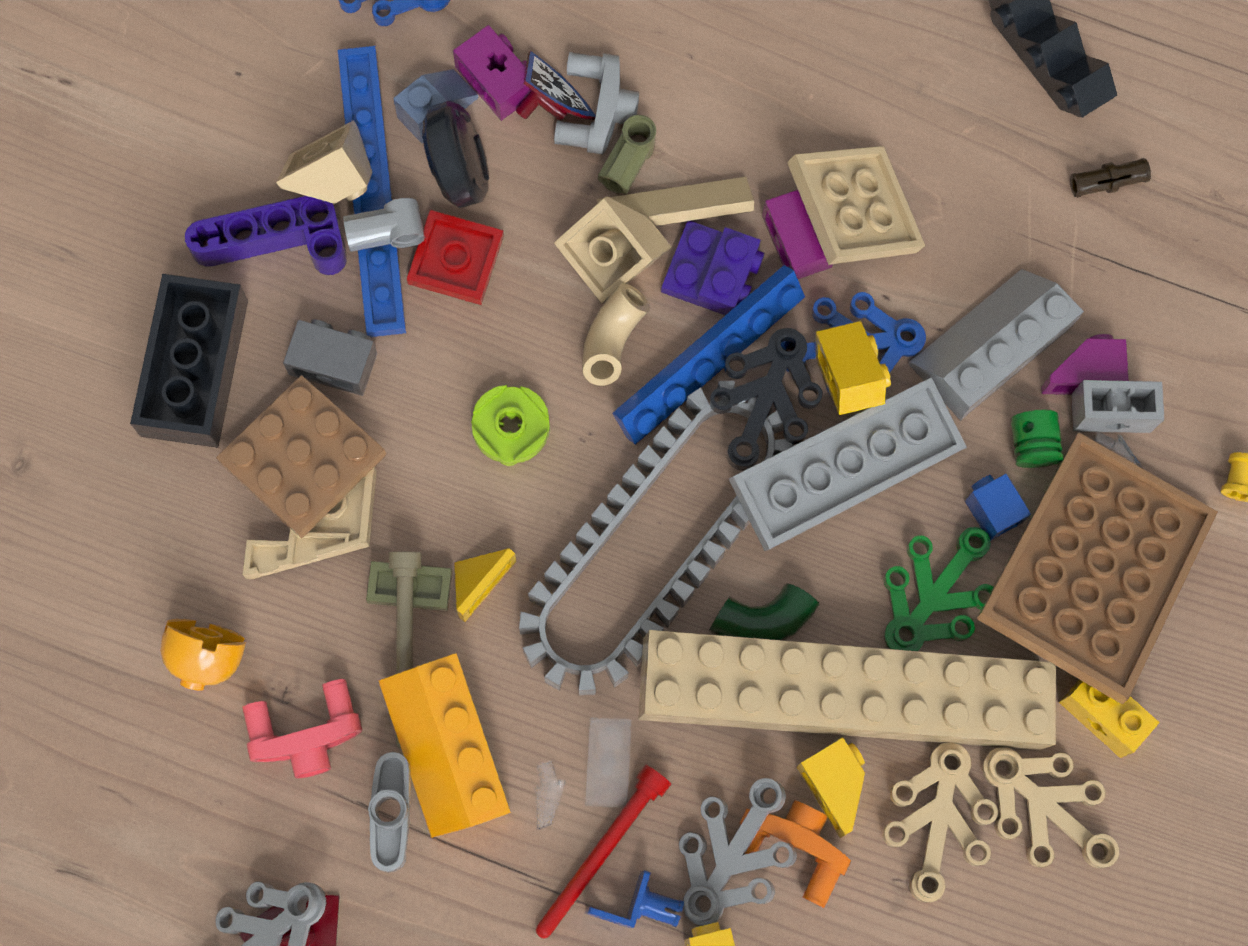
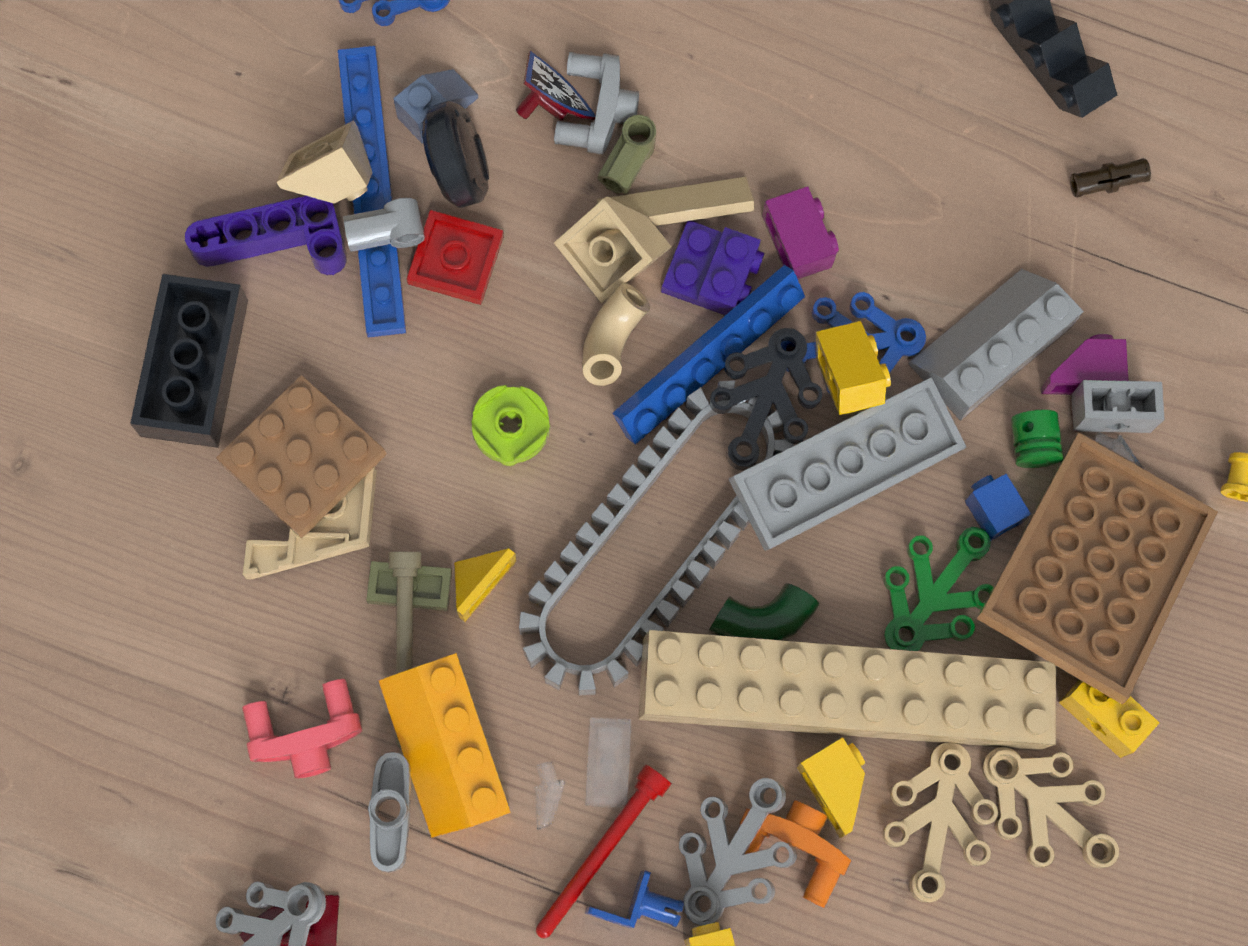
(199, 653): light orange cylinder -> none
(331, 356): flat silver brick -> none
(493, 71): magenta brick -> none
(855, 204): tan plate -> none

